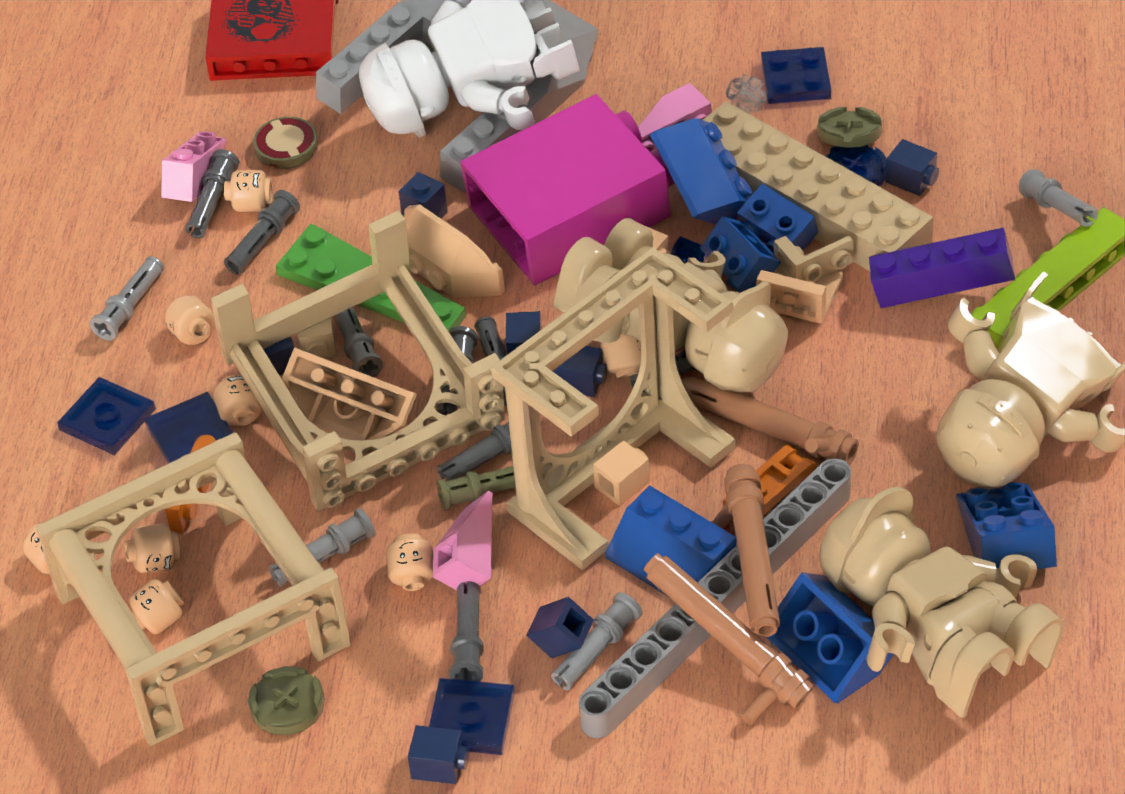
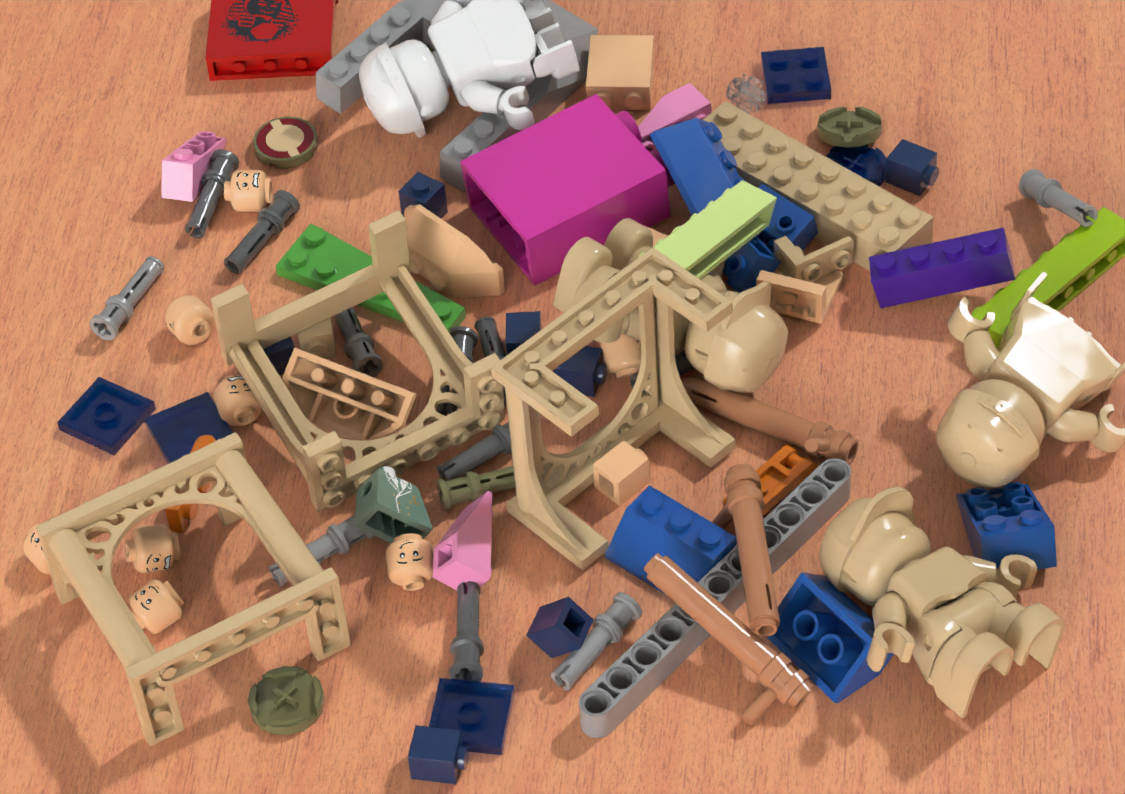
(390, 507): none -> sand green torso
(621, 71): none -> light nougat brick
(719, 229): none -> yellowish green brick

